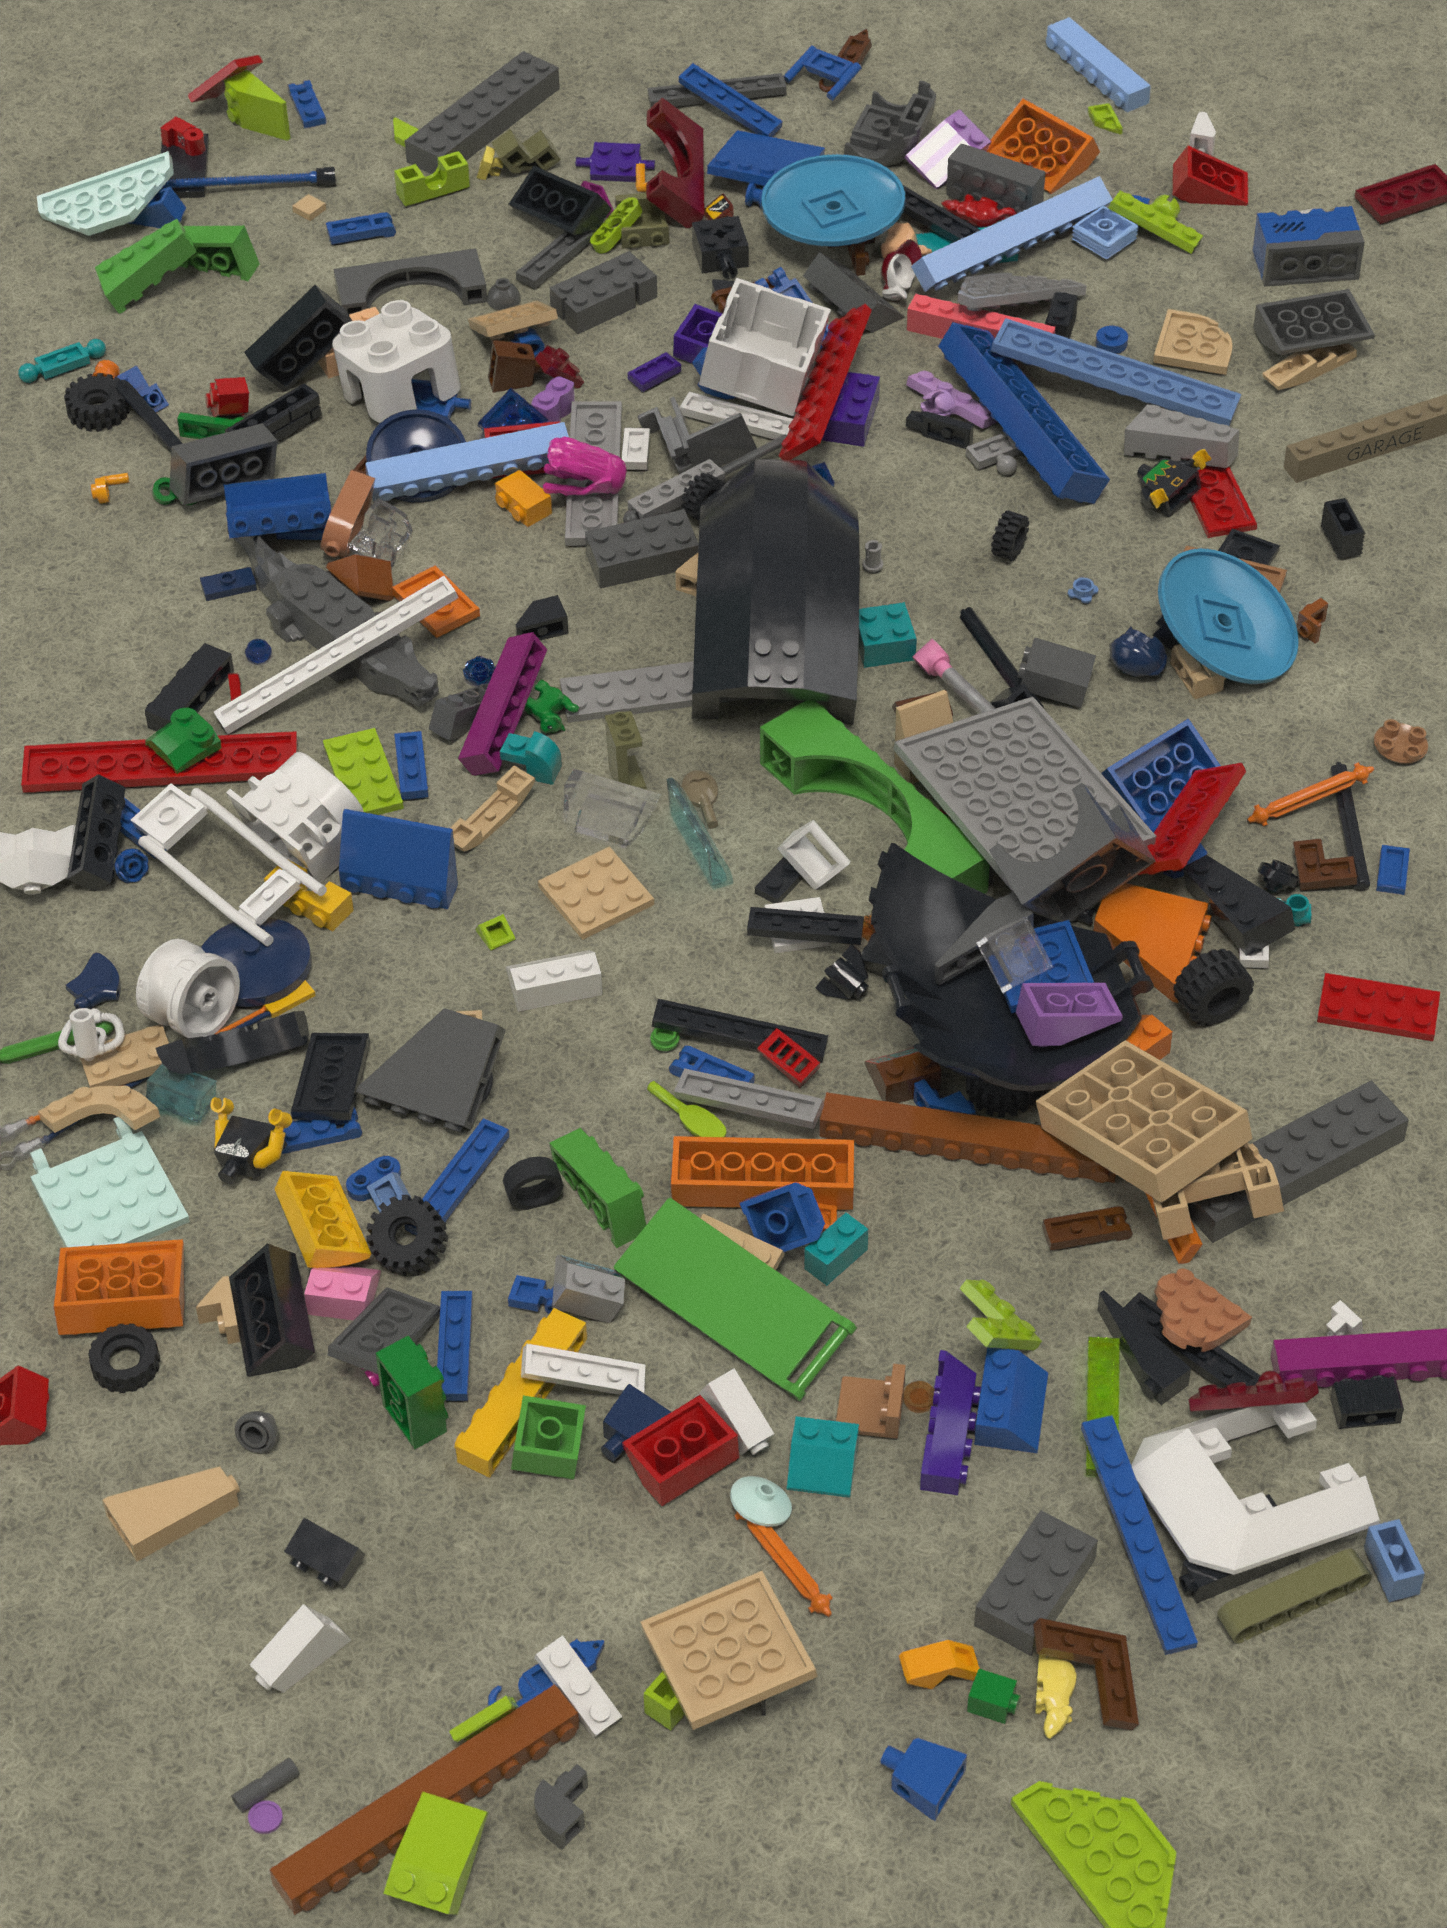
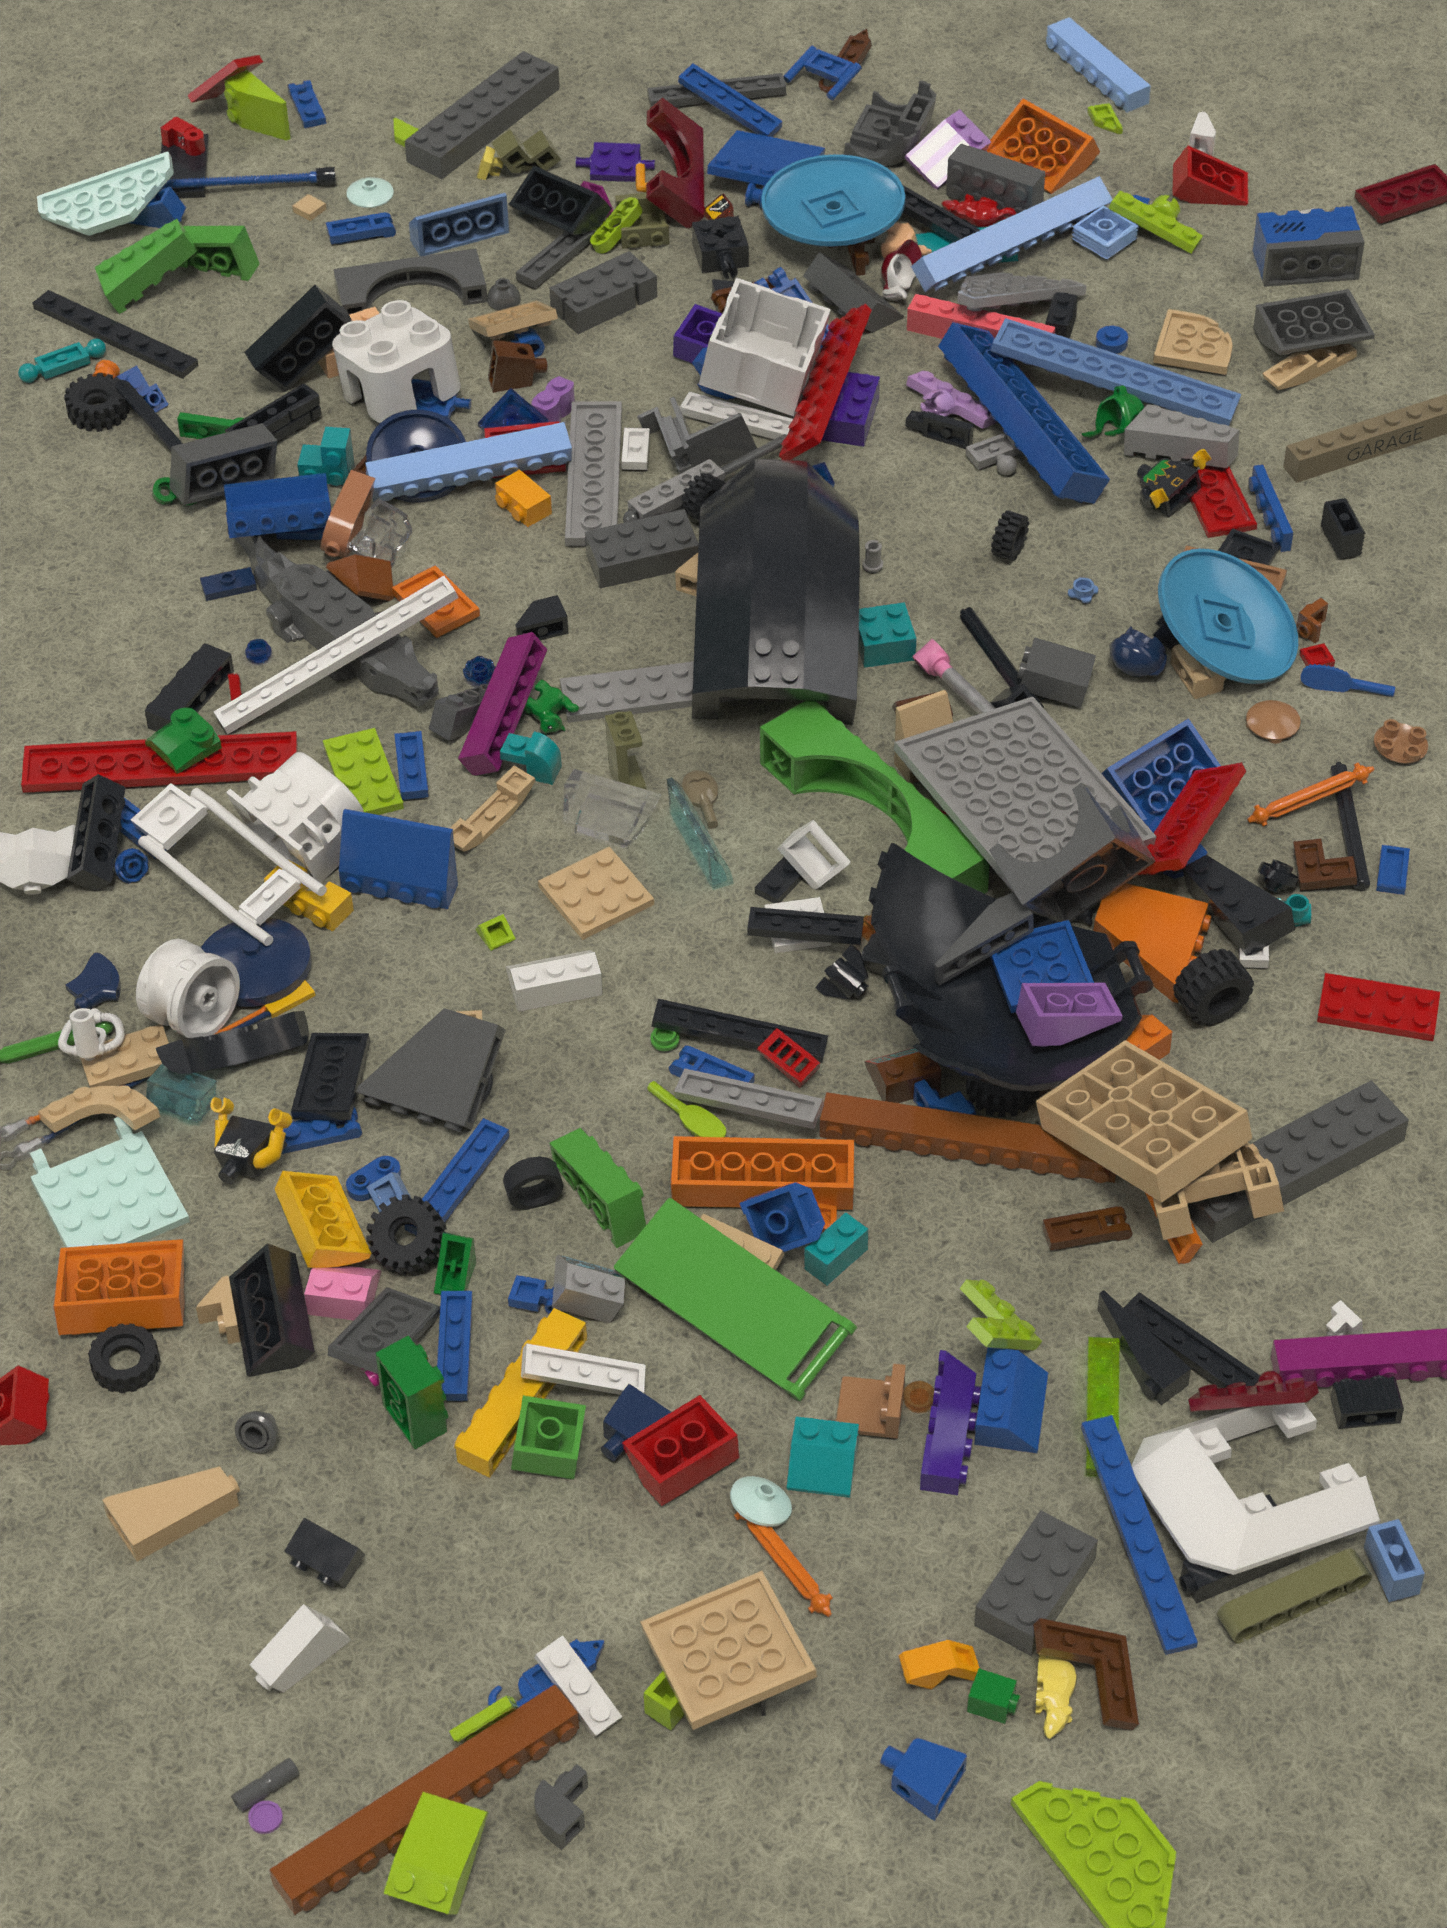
(100, 488): light orange plate -> none
(115, 334): none -> black plate
(228, 397): red brick -> none
(331, 457): none -> teal brick
(370, 192): none -> light aqua dish
(449, 177): lime arch -> none
(455, 1263): none -> green slope
(460, 225): none -> medium blue slope
(556, 363): dark red plate -> none
(582, 462): dark pink hair -> none
(654, 371): dark purple plate -> none
(738, 1409): white slope -> none
(1014, 954): clear slope -> none
(1120, 411): none -> green hair
(1197, 1312): nougat plate -> none
(1272, 510): none -> blue plate
(1273, 720): none -> medium nougat dish
(1317, 655): none -> red tile
(1337, 680): none -> blue piece

